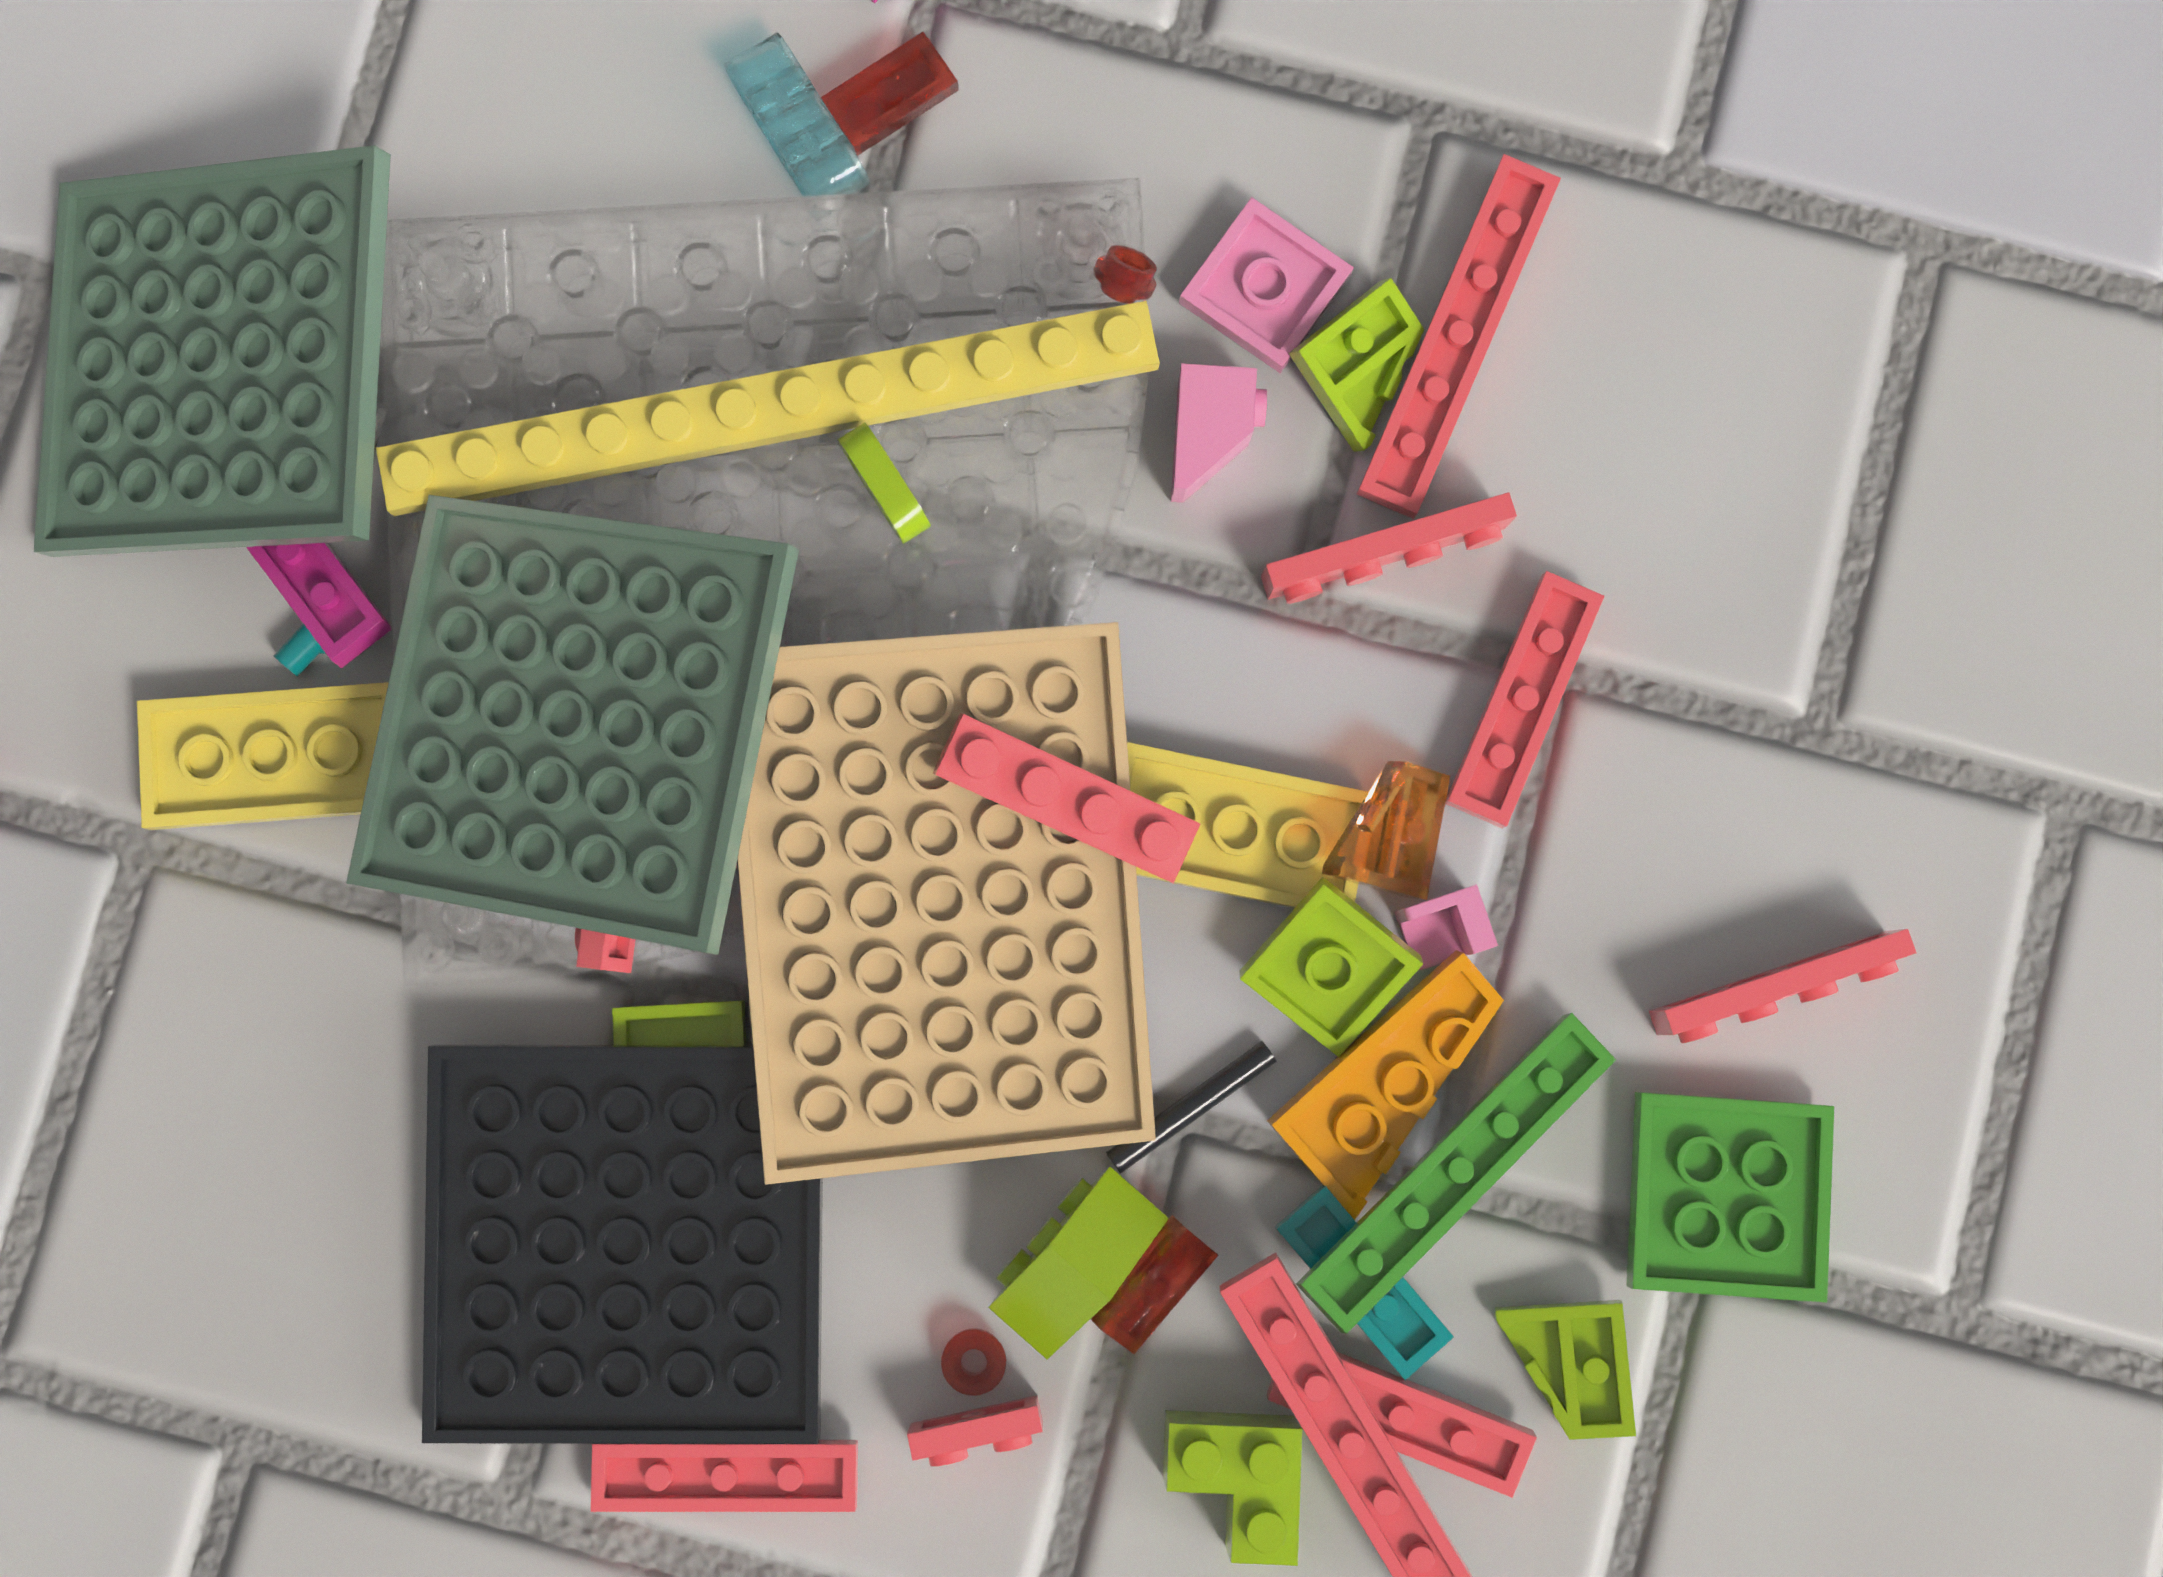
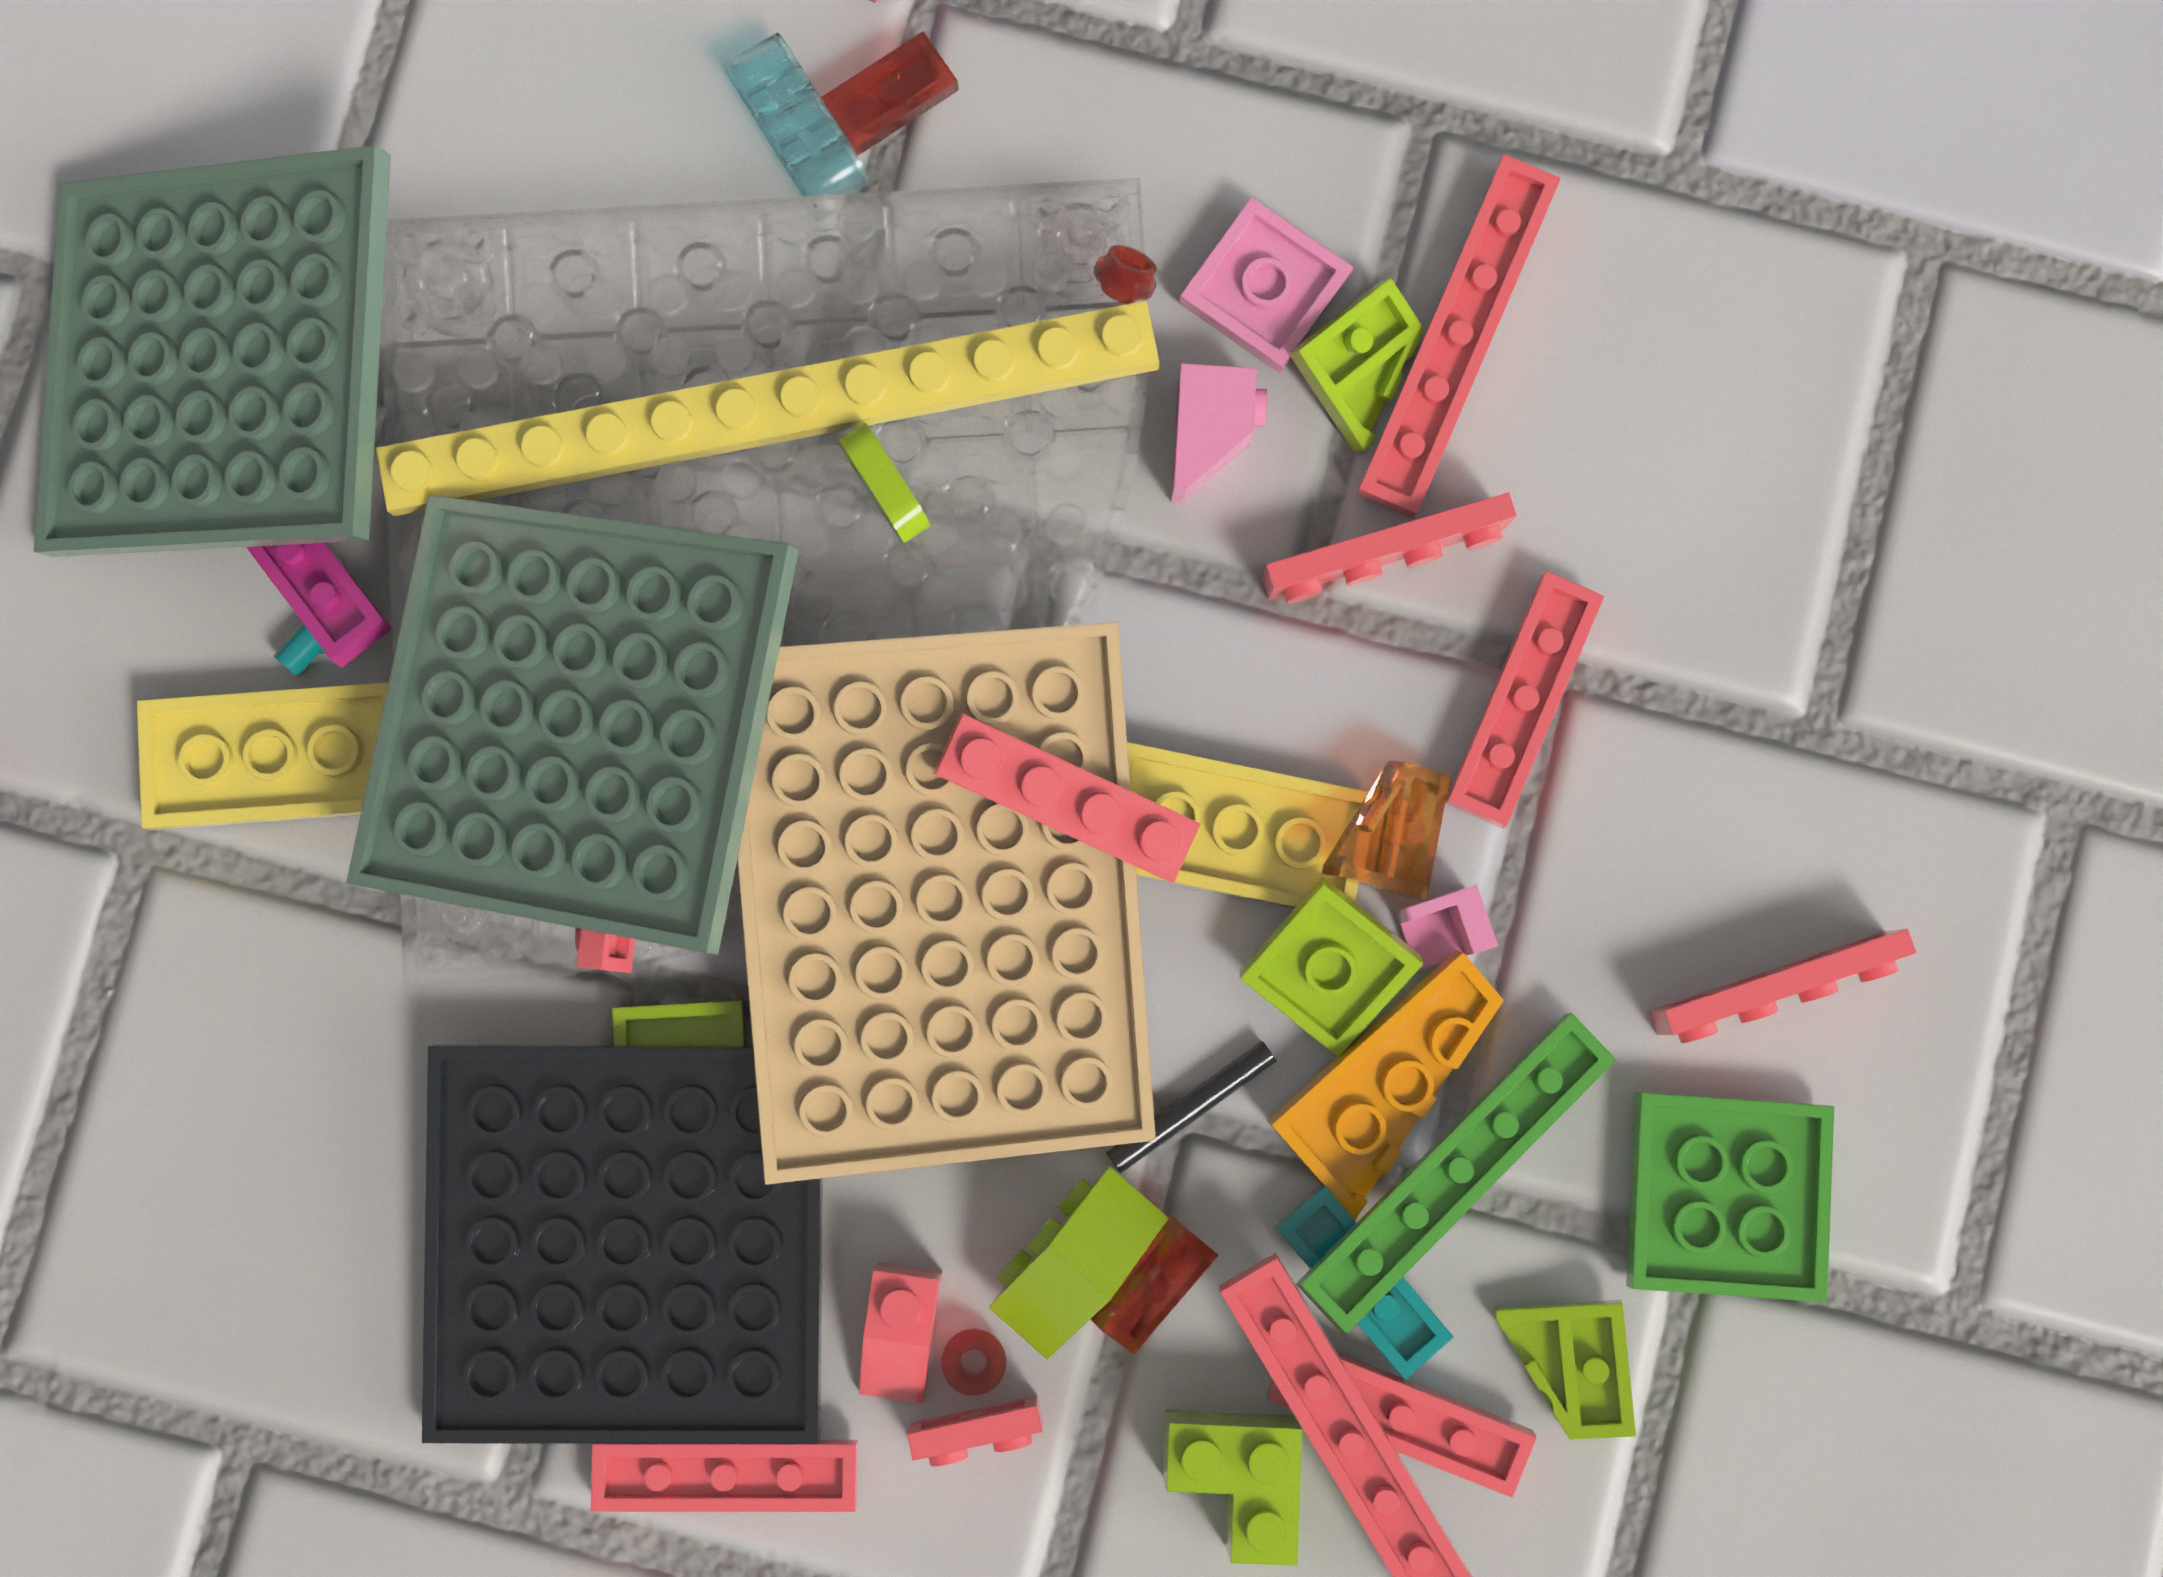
(899, 1332): none -> coral slope

